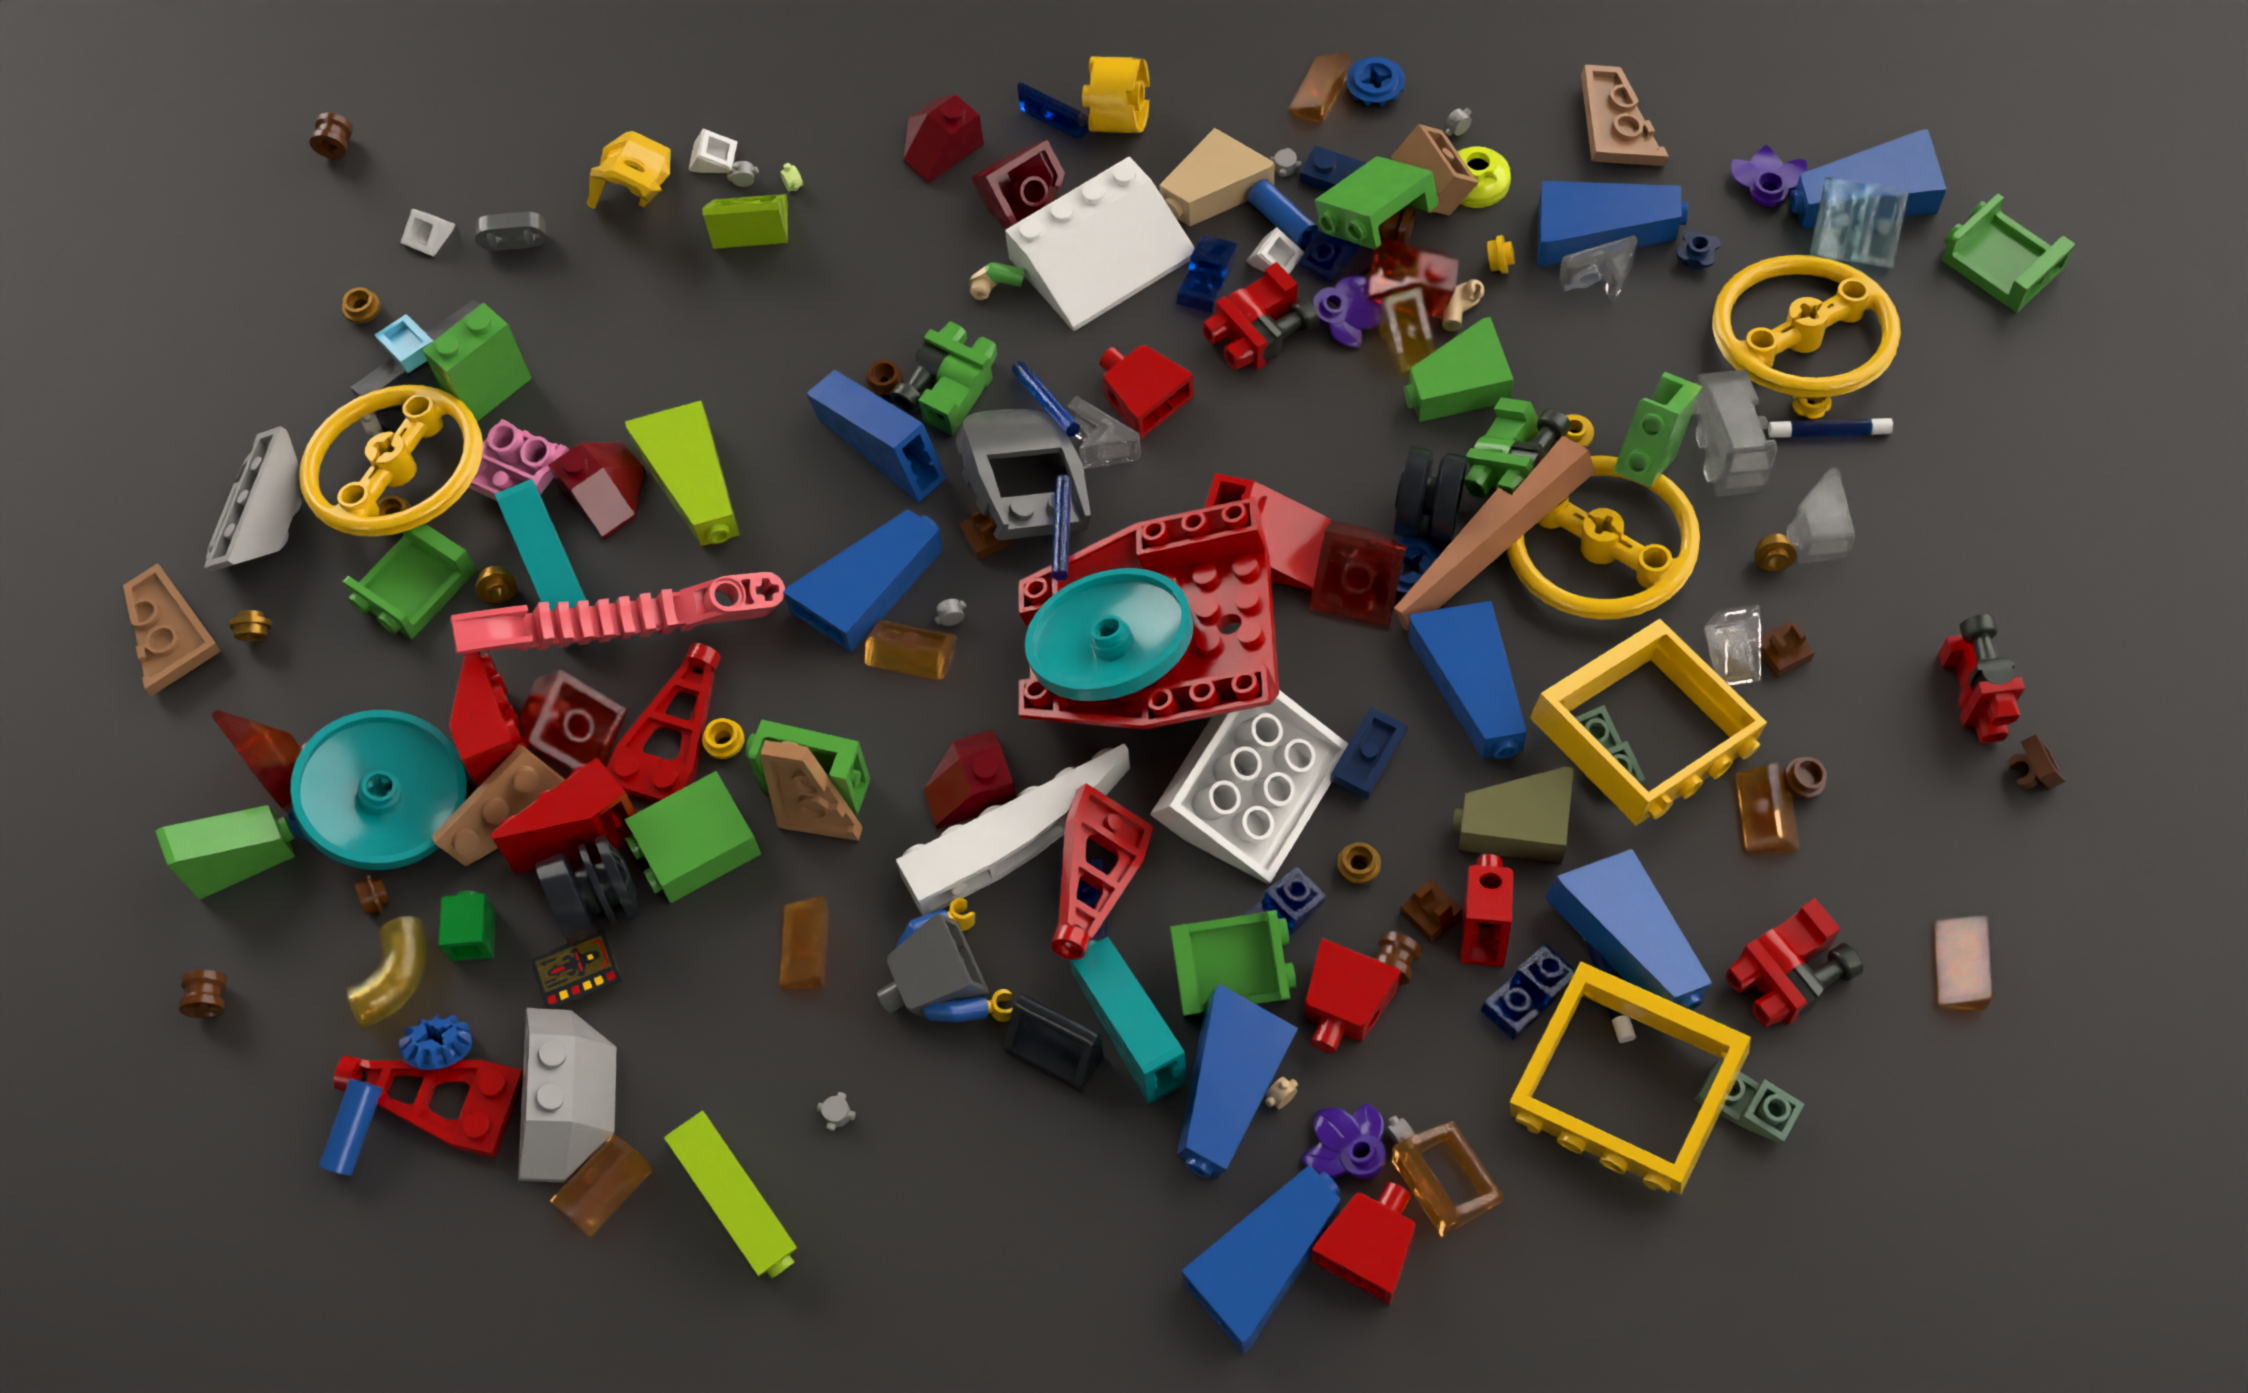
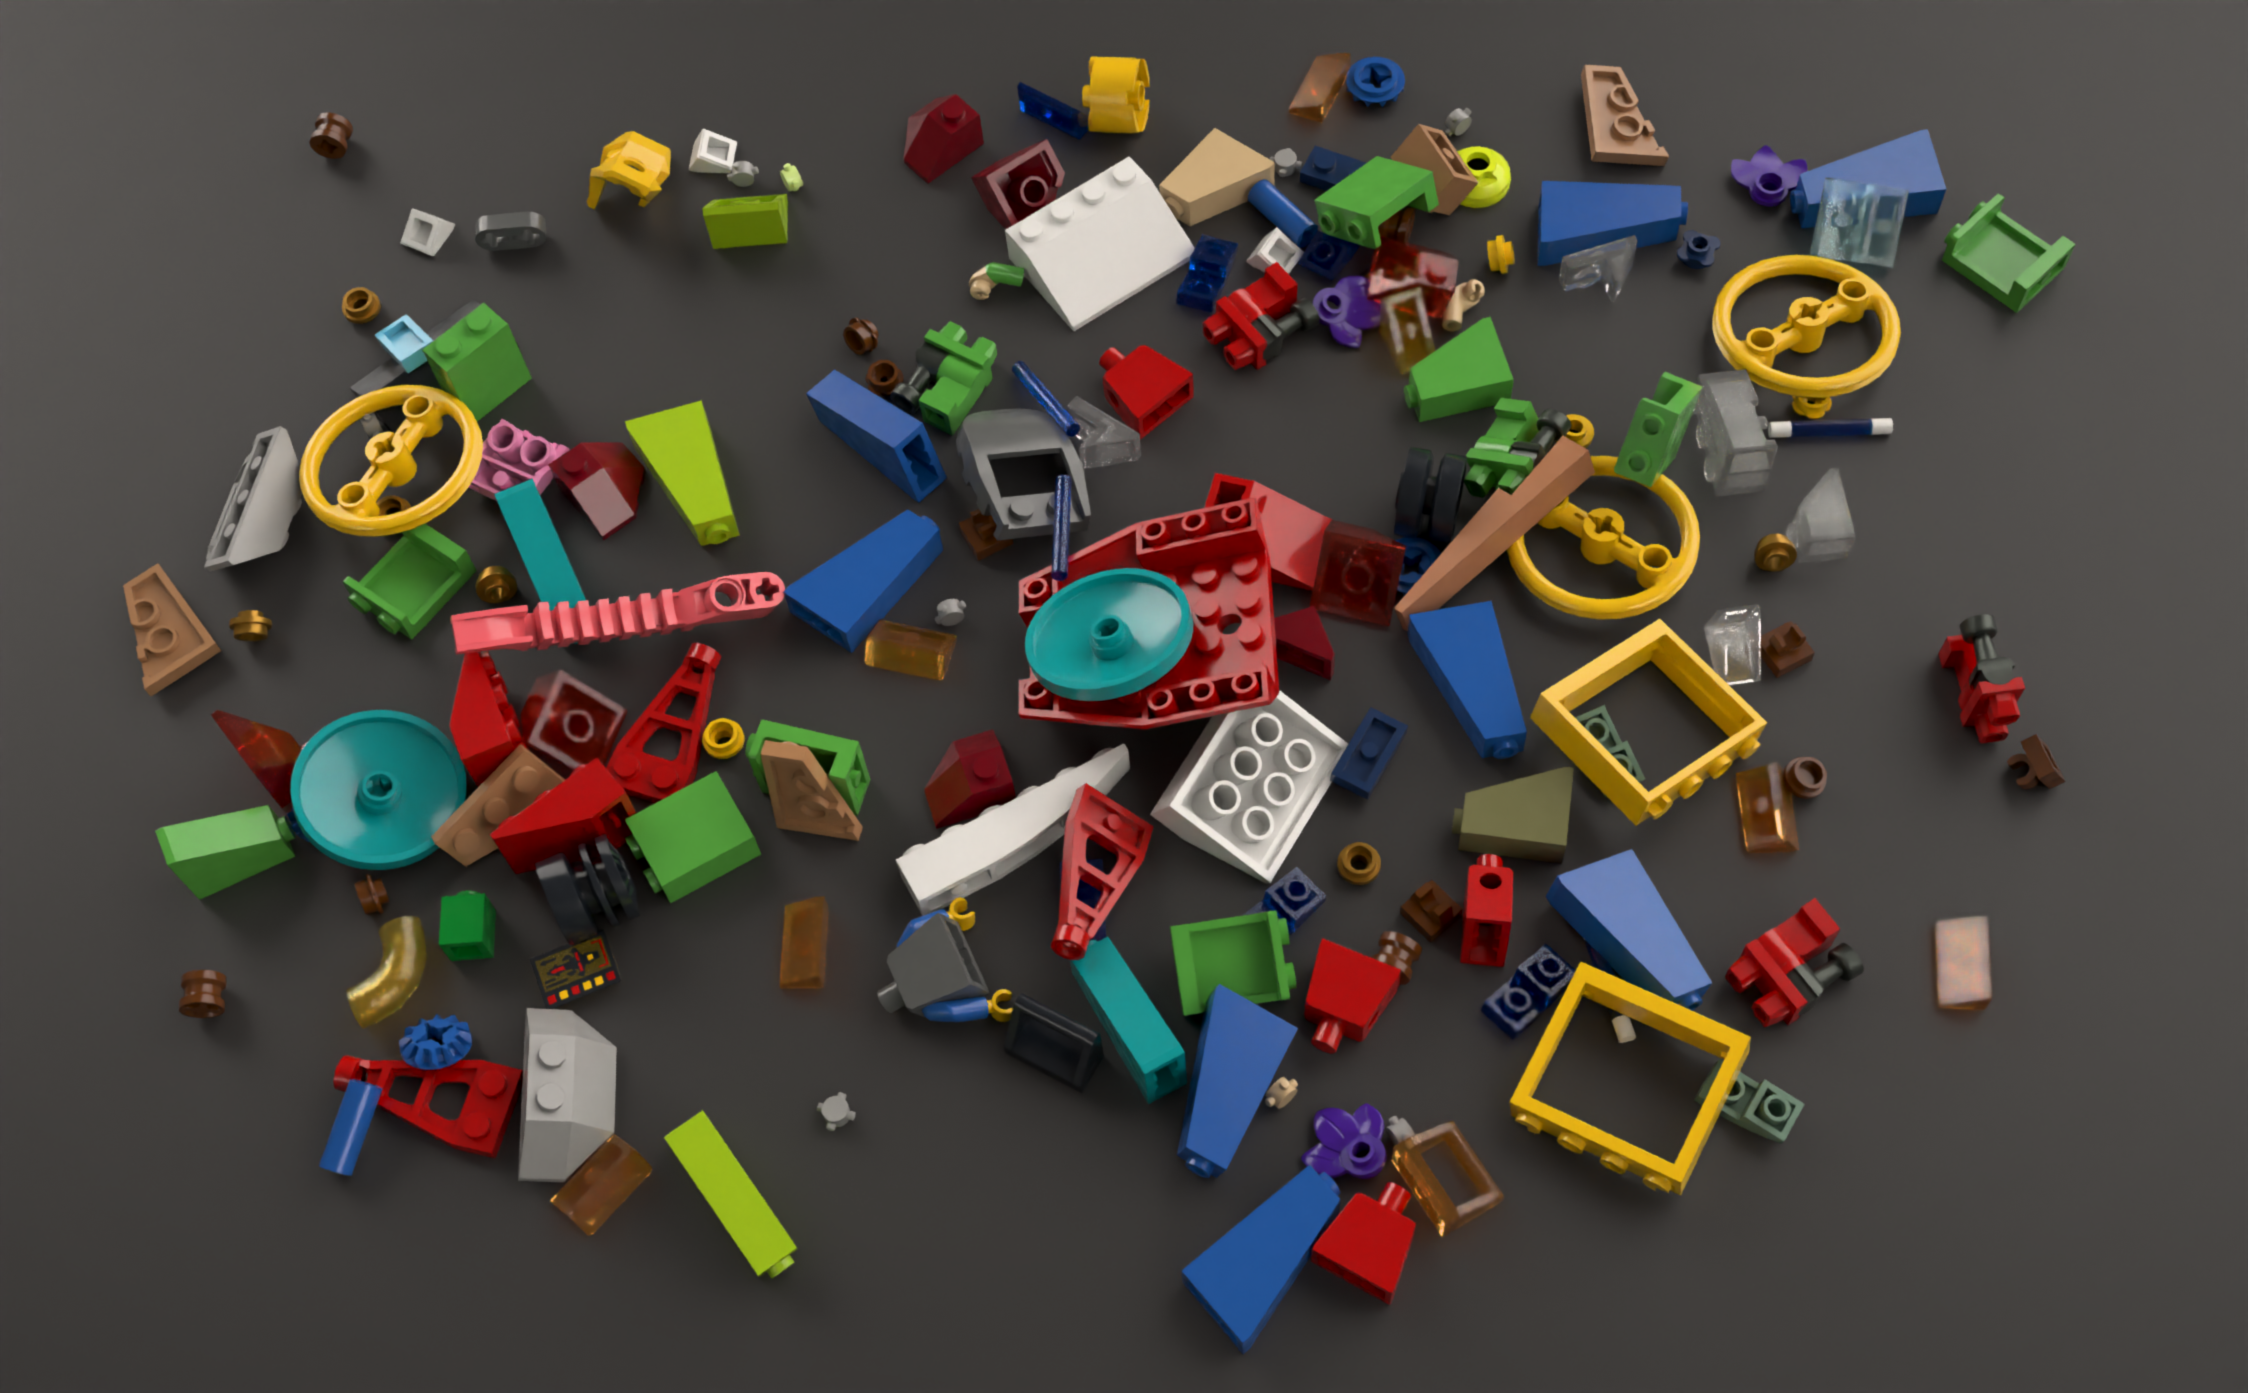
(861, 335): none -> reddish brown plate
(1304, 642): none -> dark red slope

